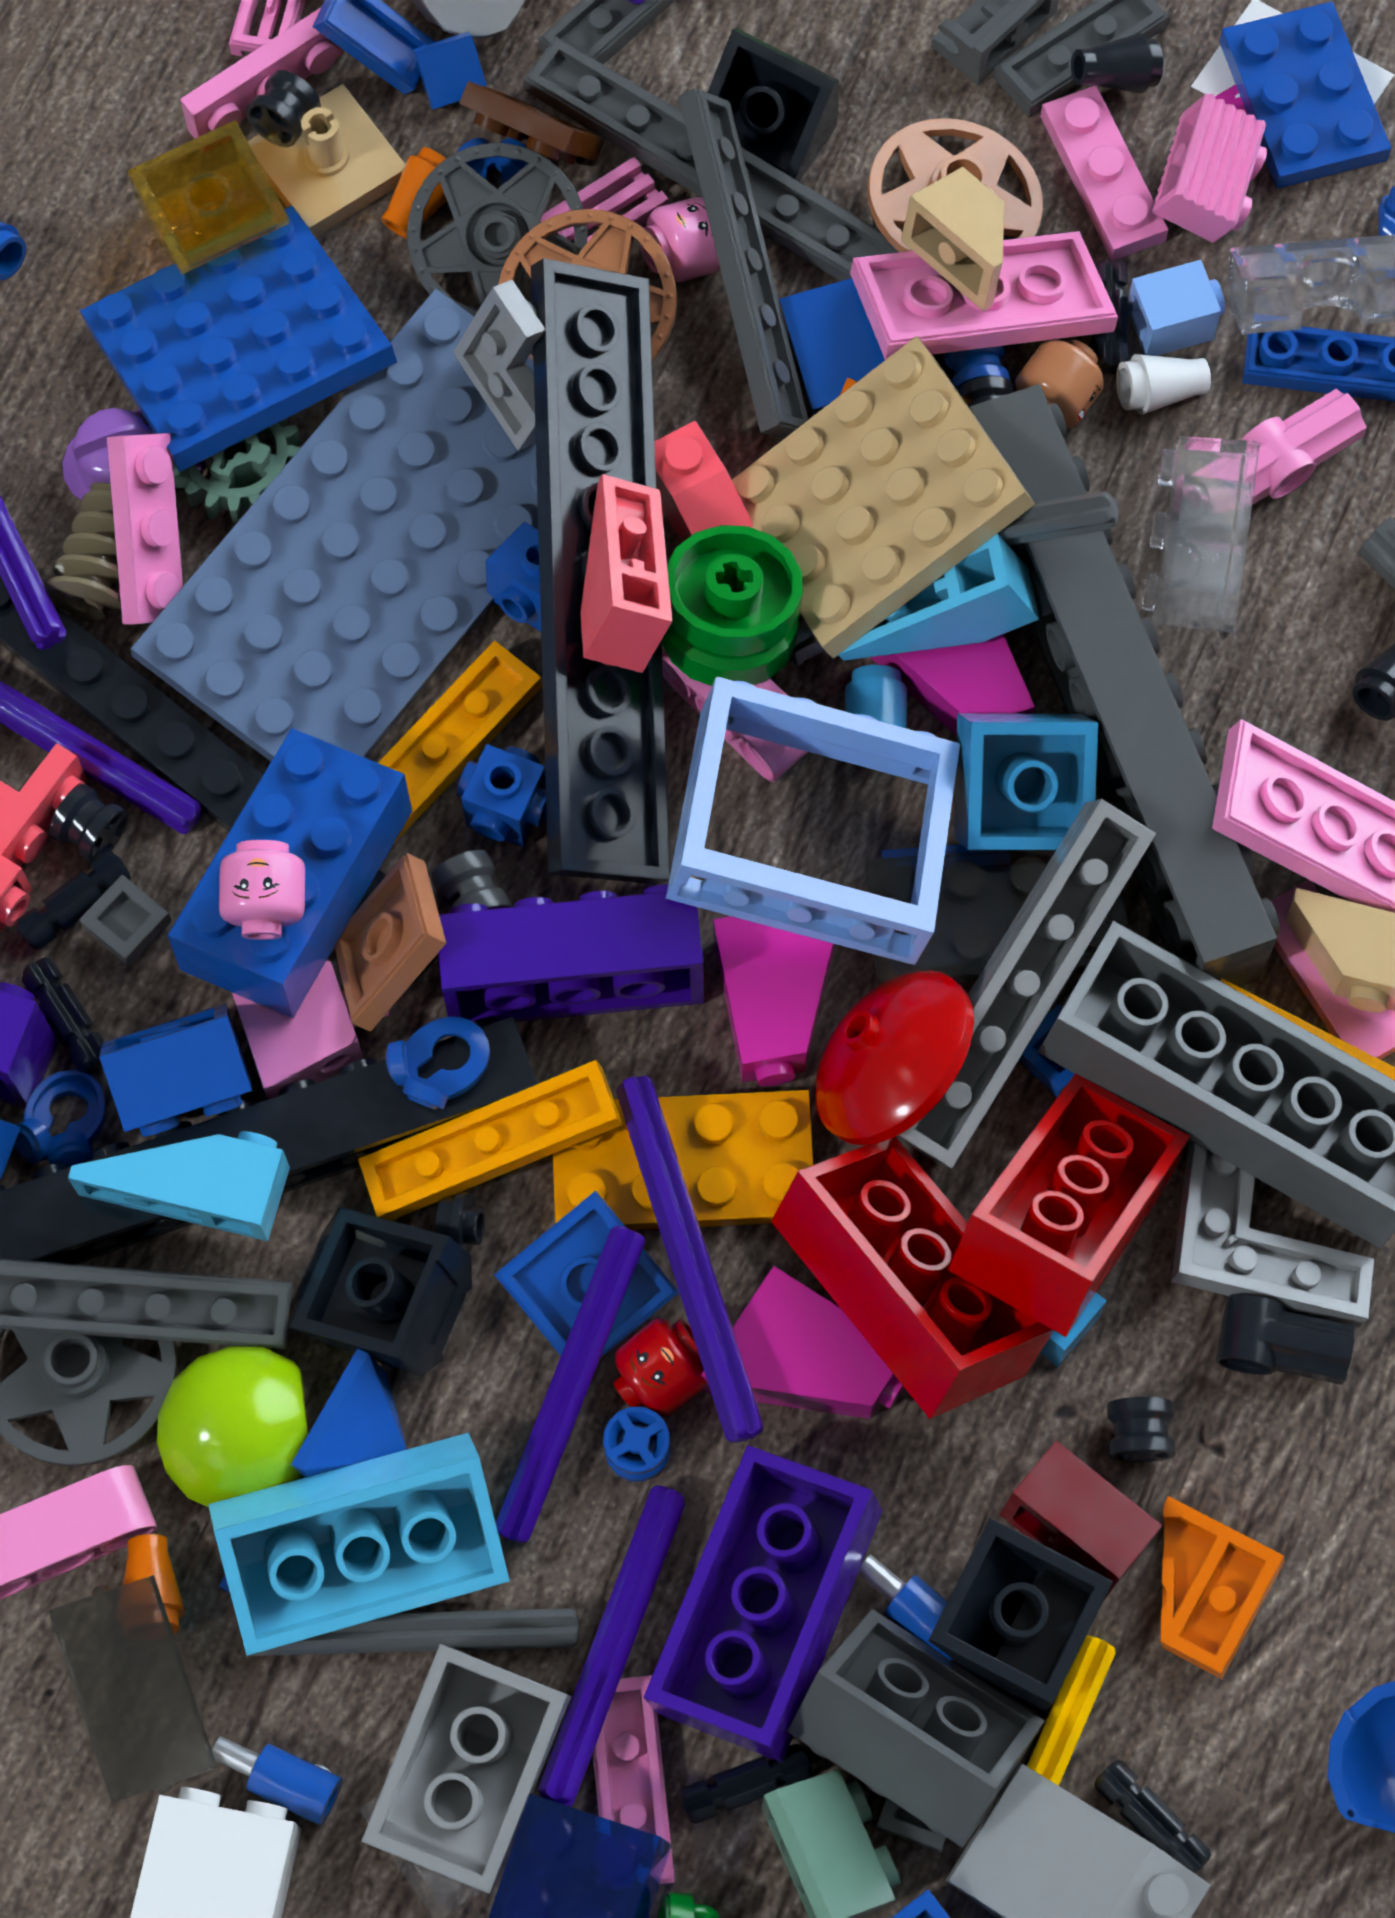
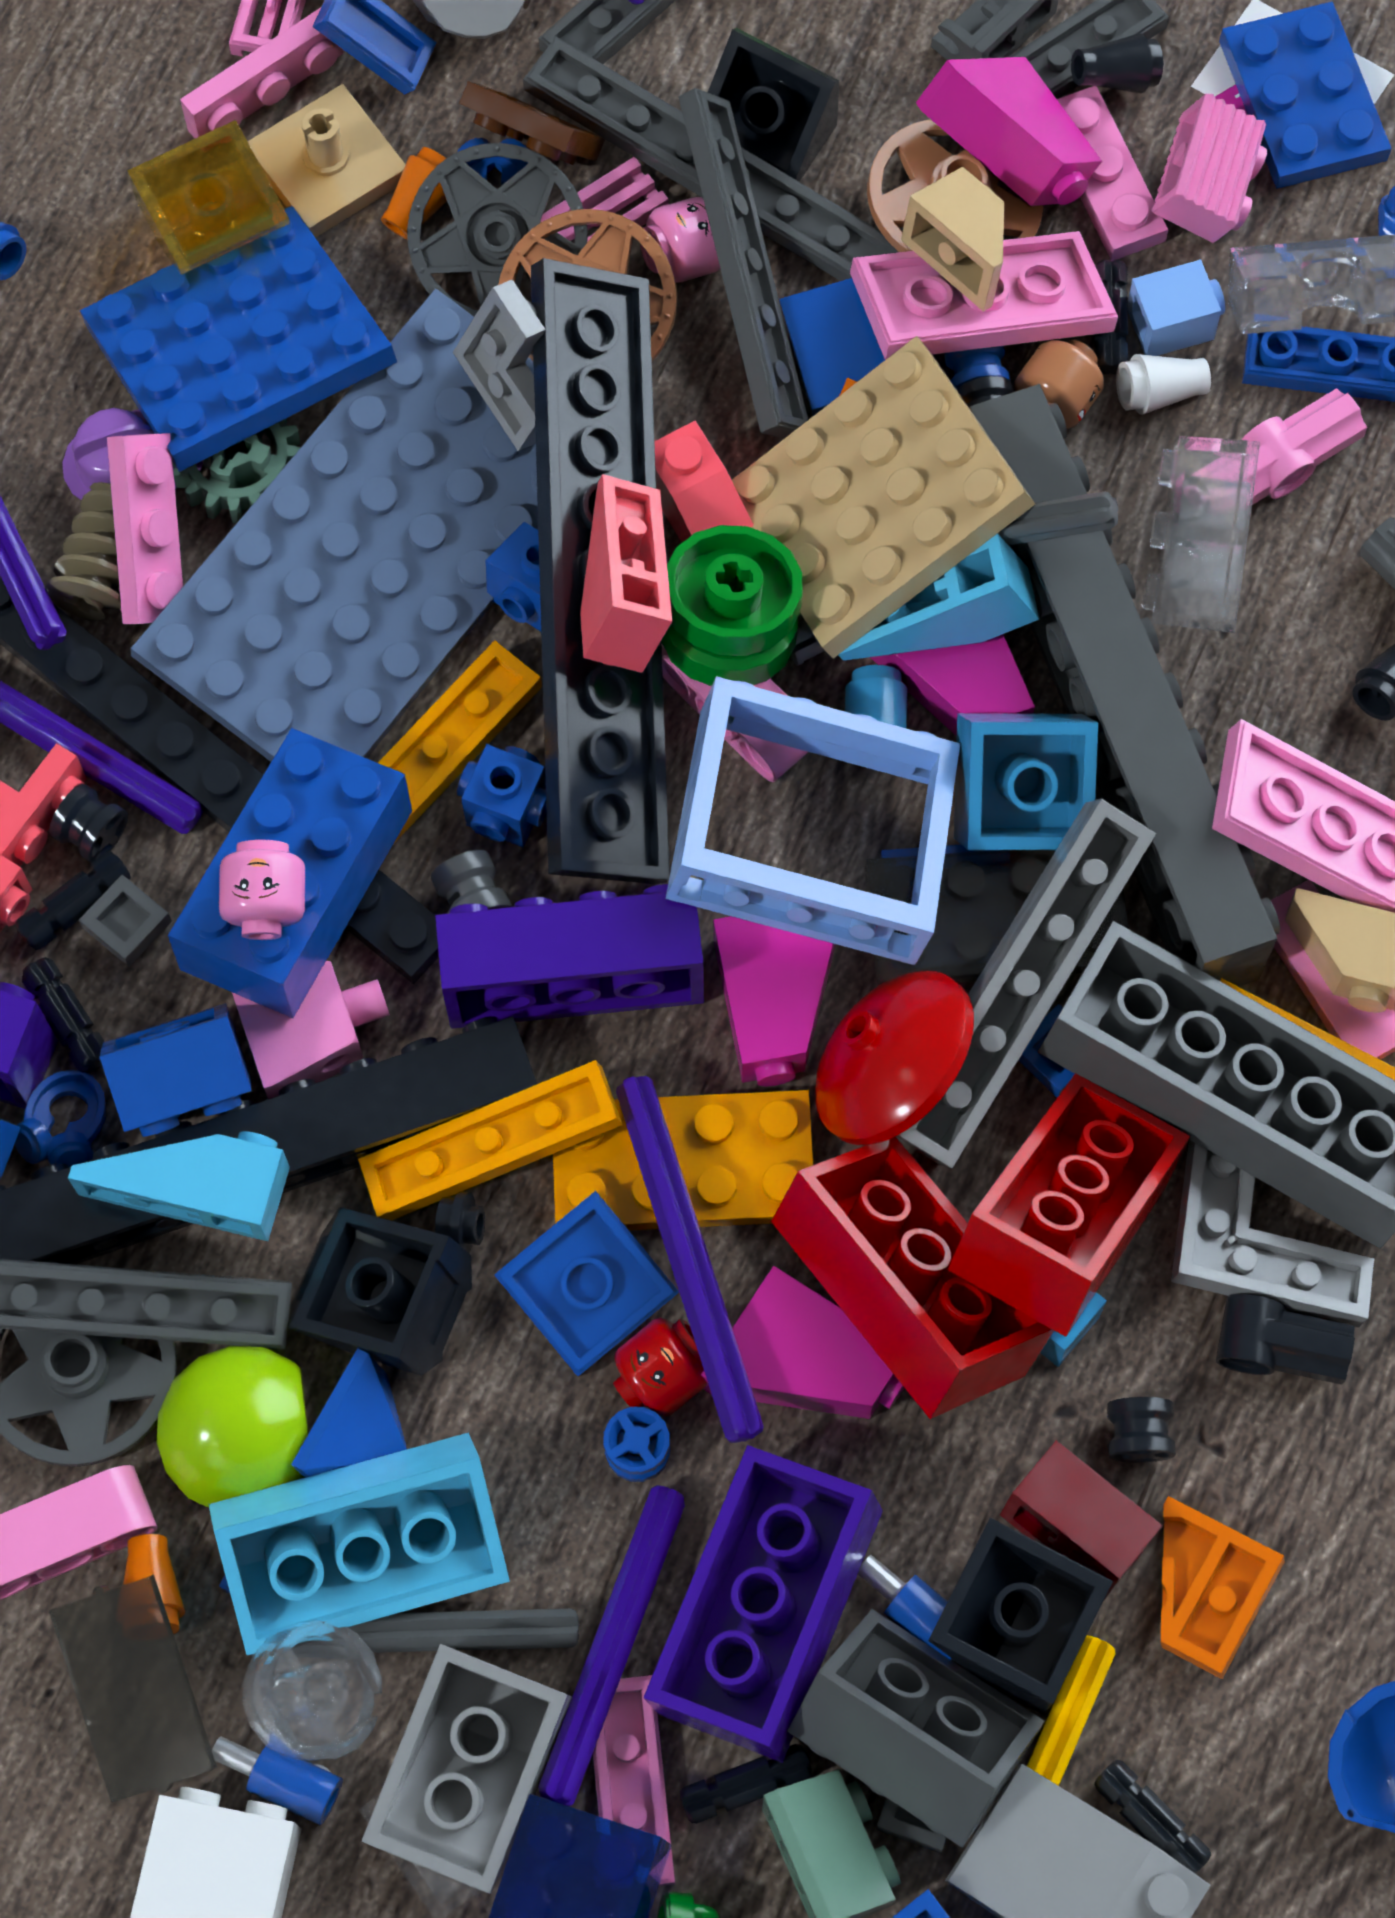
(281, 108): black wheel -> none
(312, 1691): none -> clear cylinder
(389, 941): nougat plate -> none
(407, 1057): blue piece -> none
(448, 67): blue tile -> none
(569, 1384): dark purple axle -> none
(1012, 127): none -> dark pink slope

